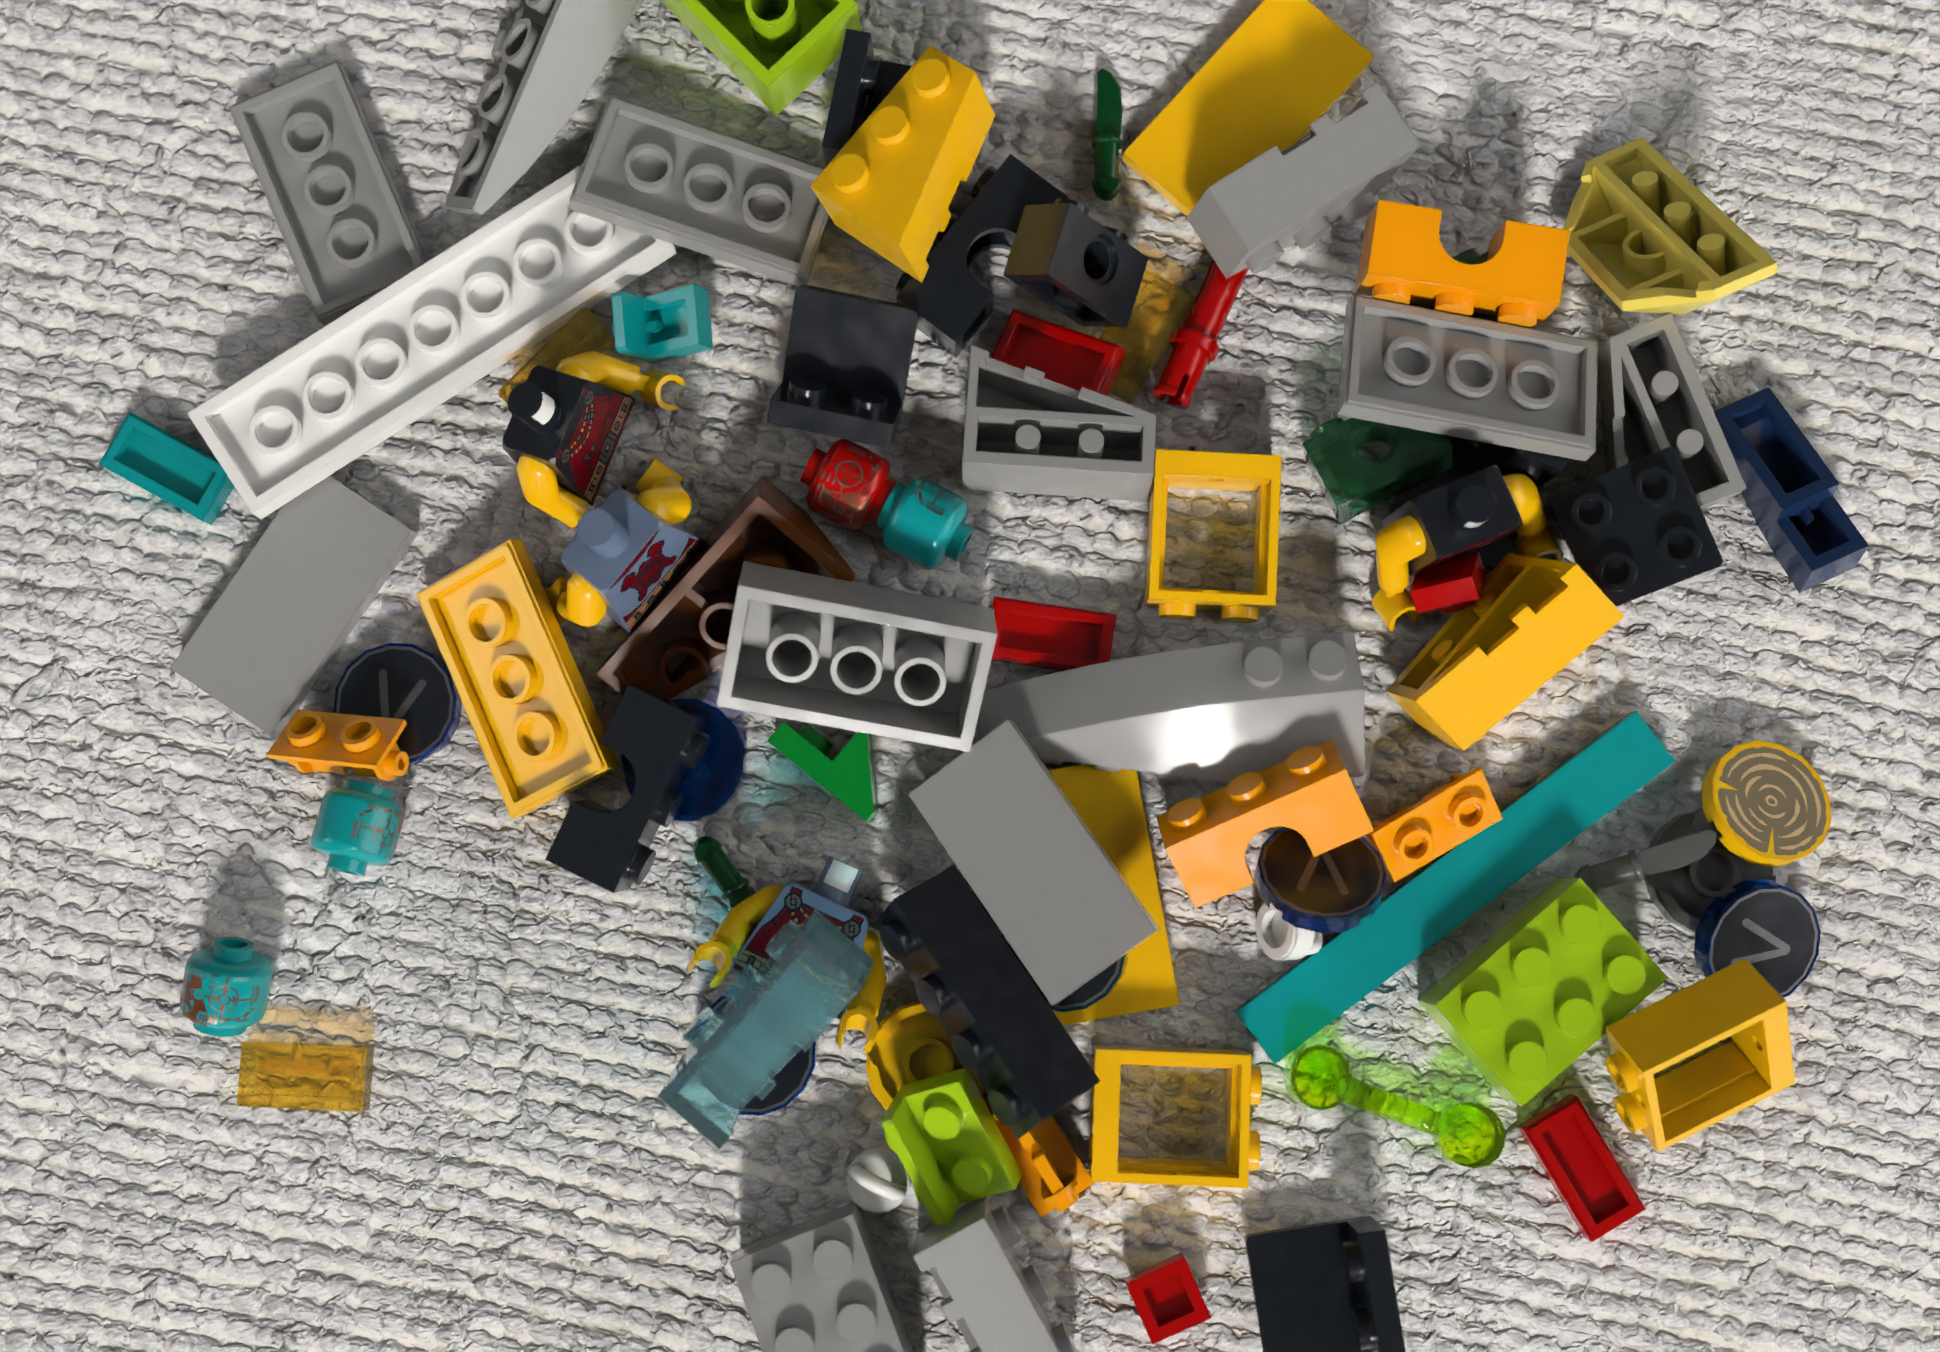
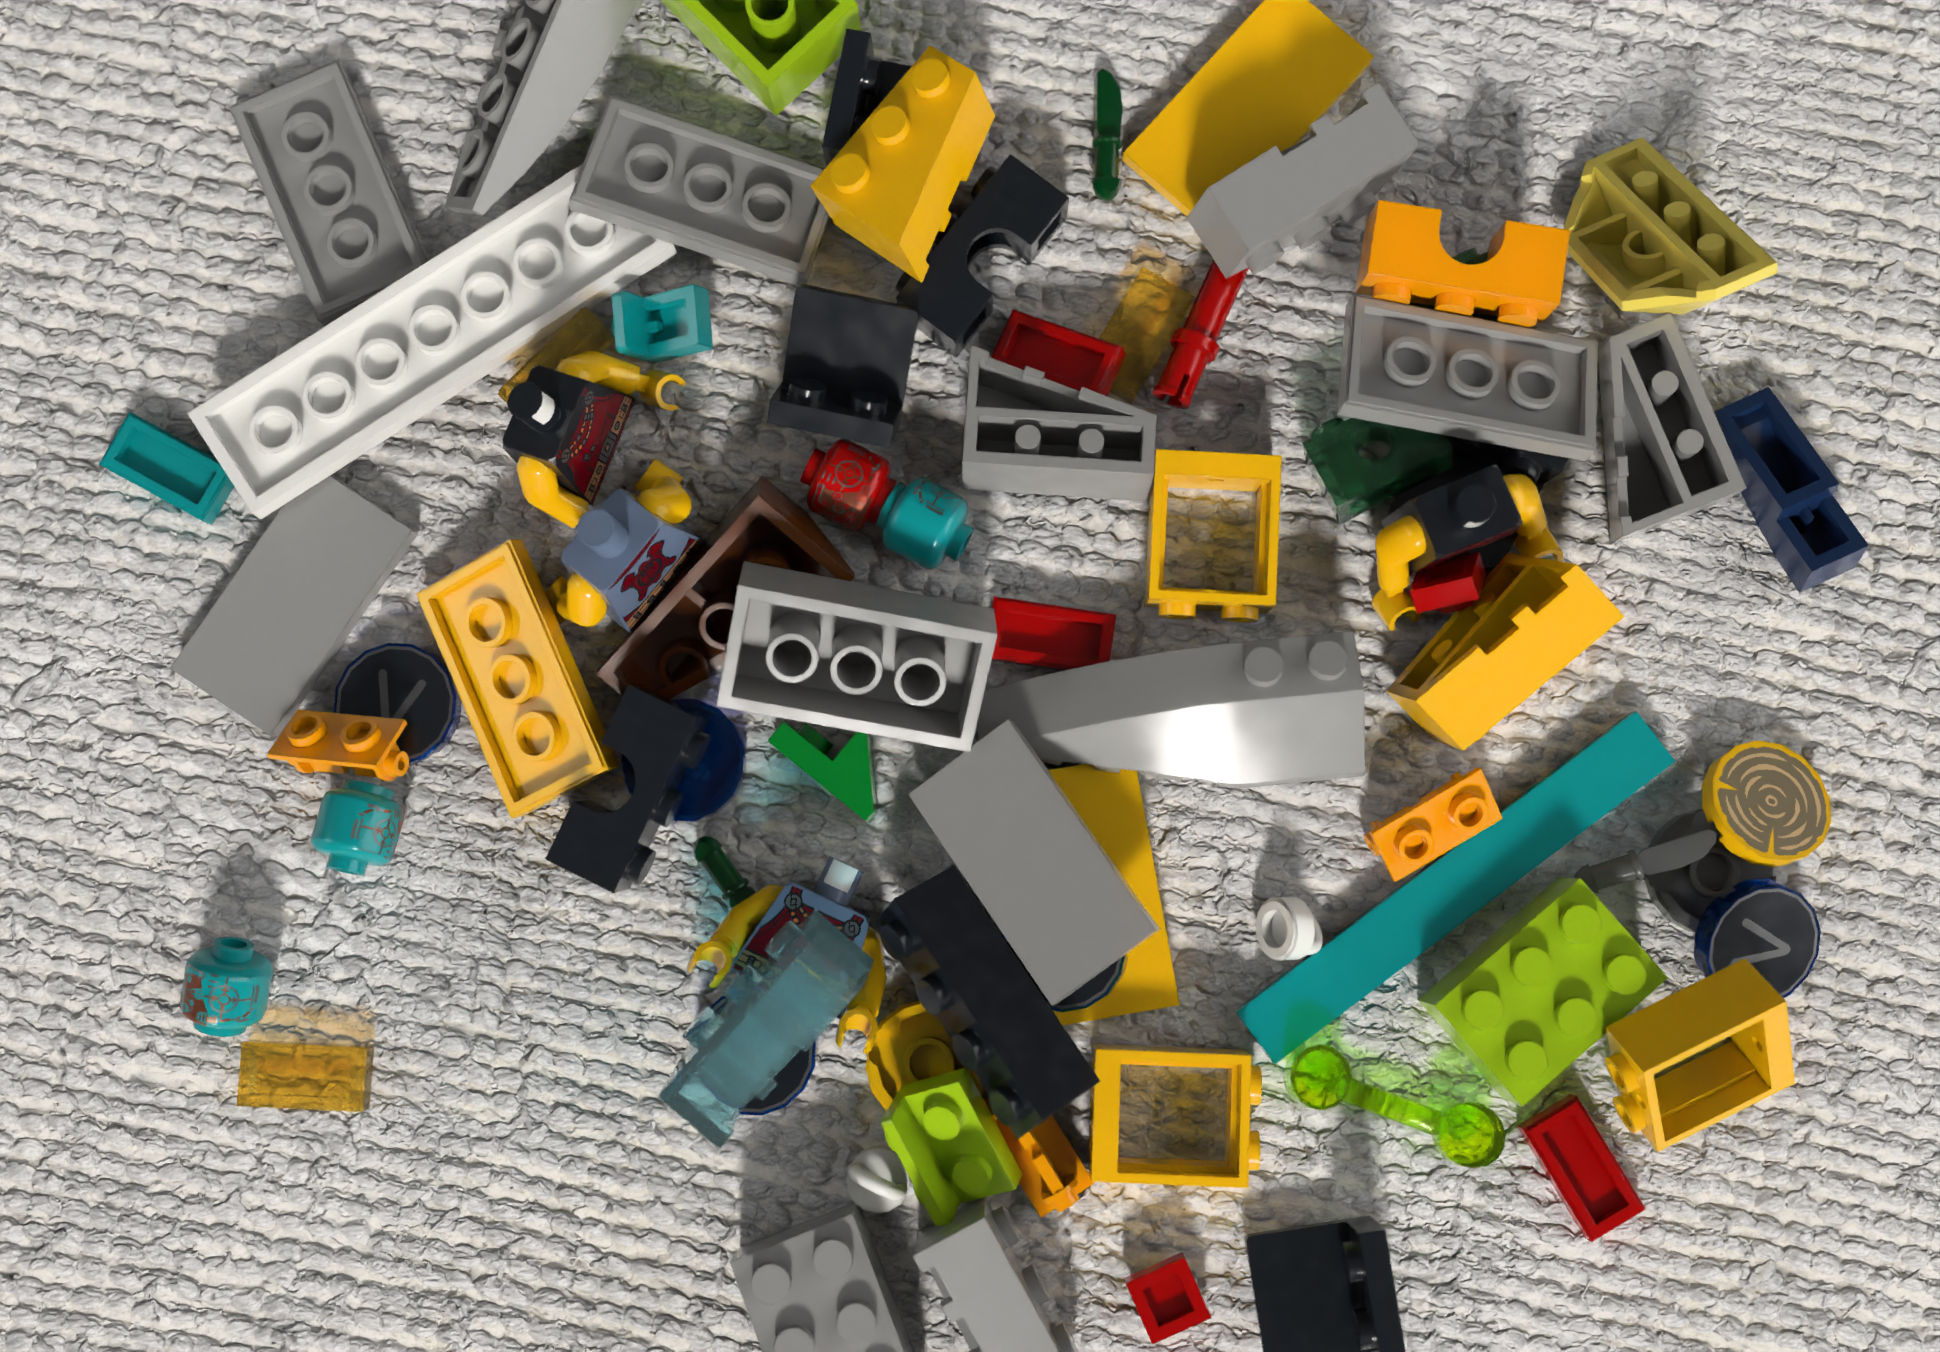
(1076, 264): black brick -> none
(1304, 793): light orange arch -> none
(1322, 890): black tile -> none
(1636, 527): black bracket -> none

